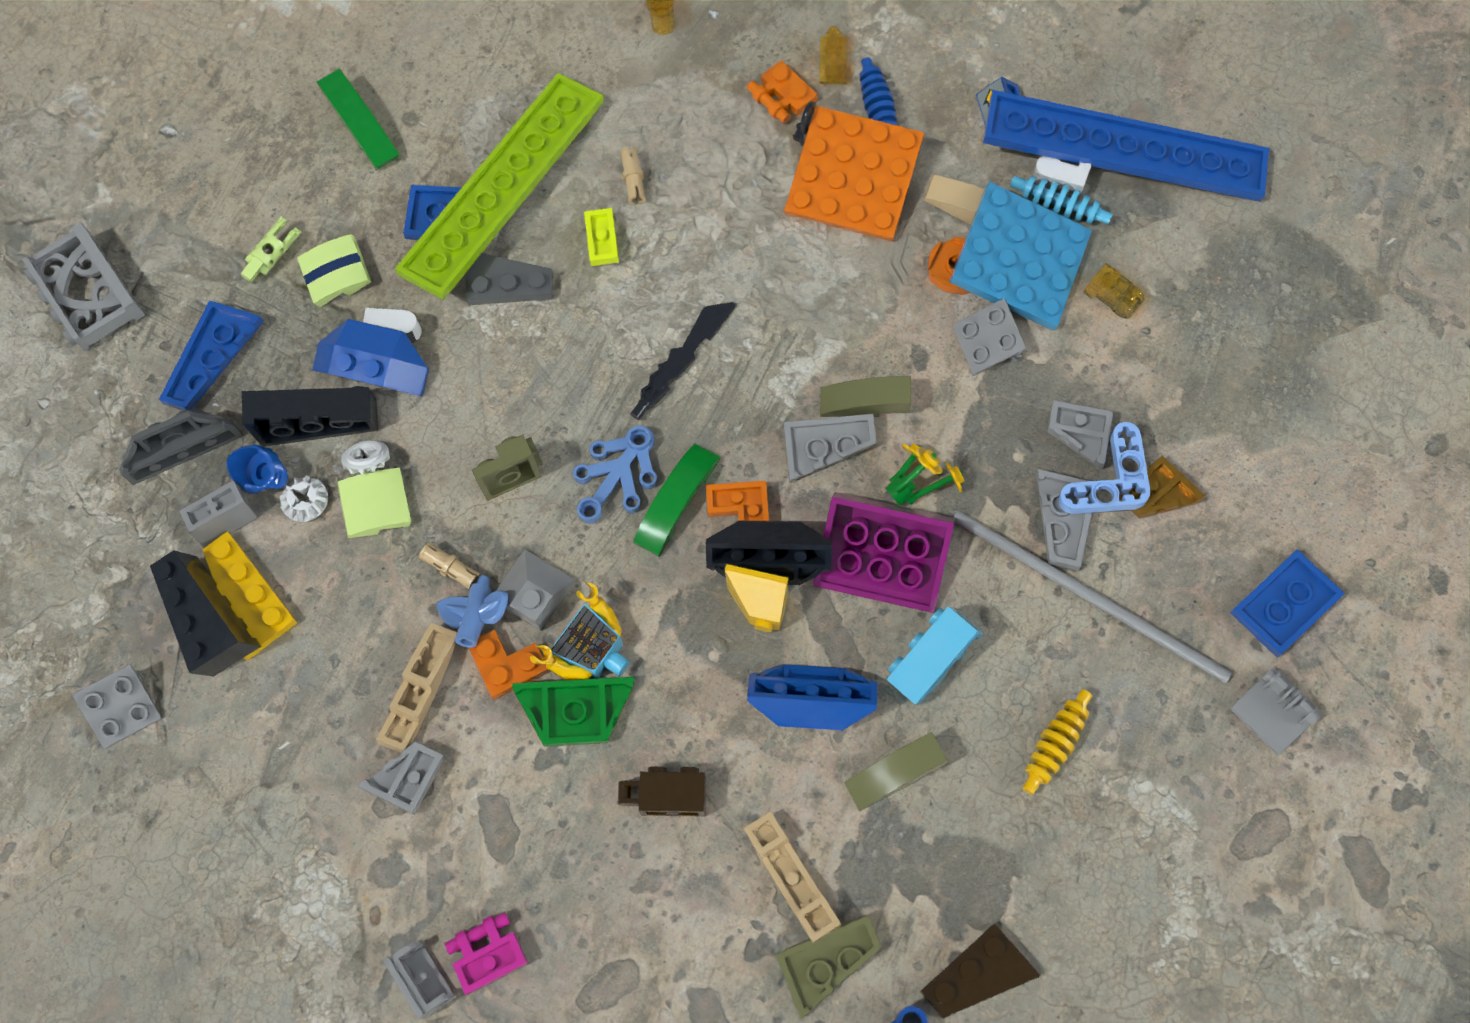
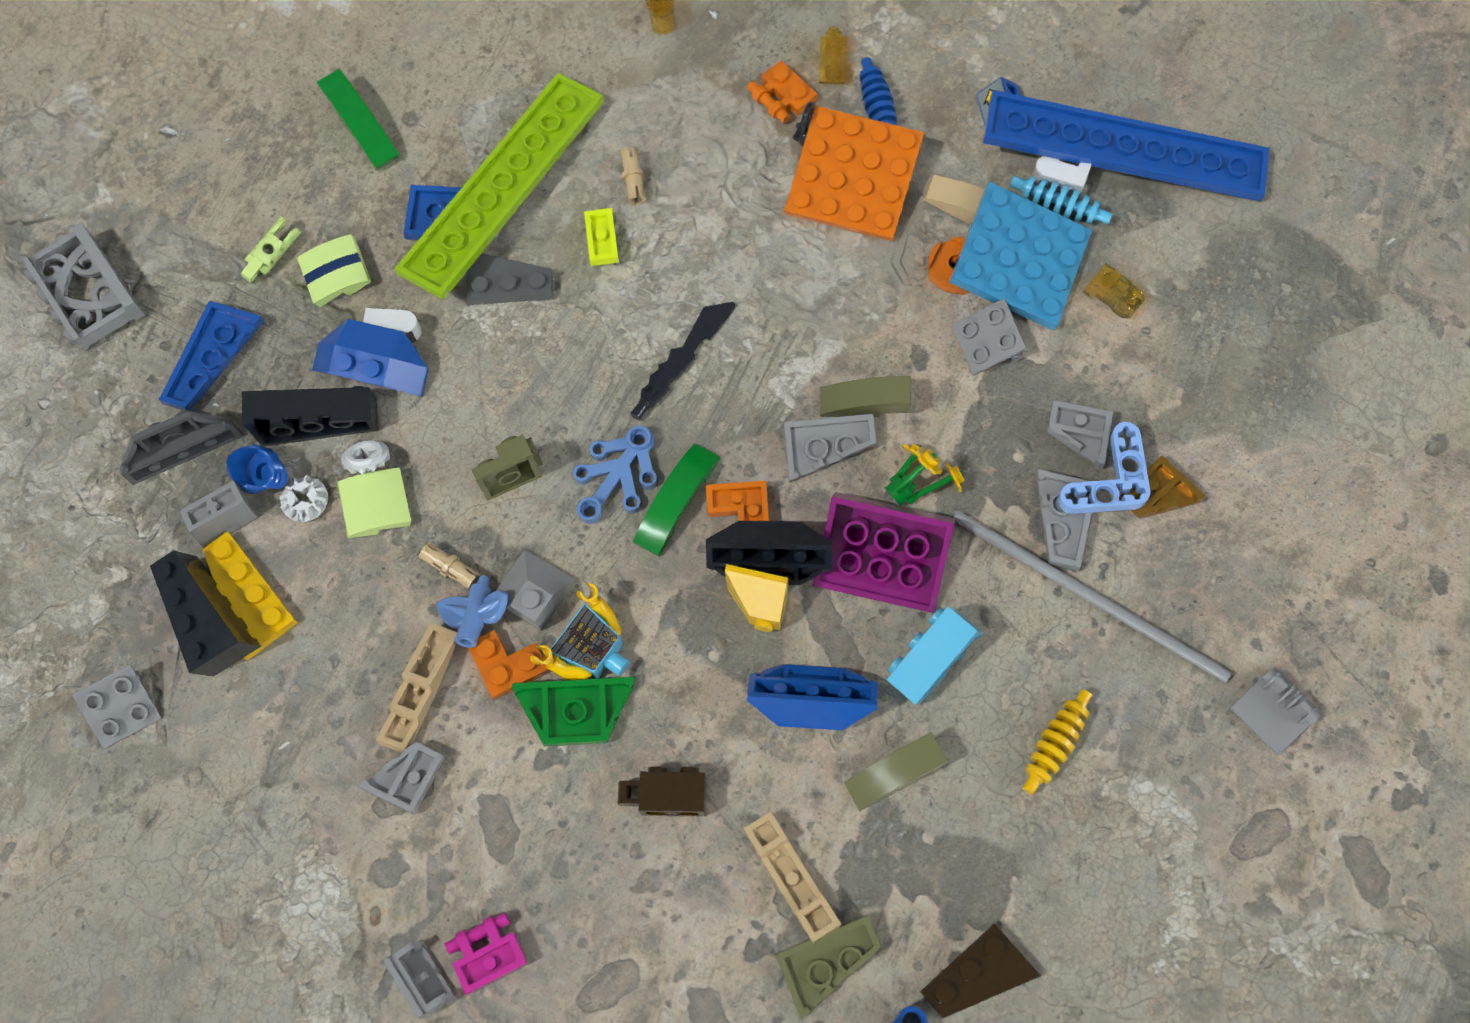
(1287, 603): blue plate -> none

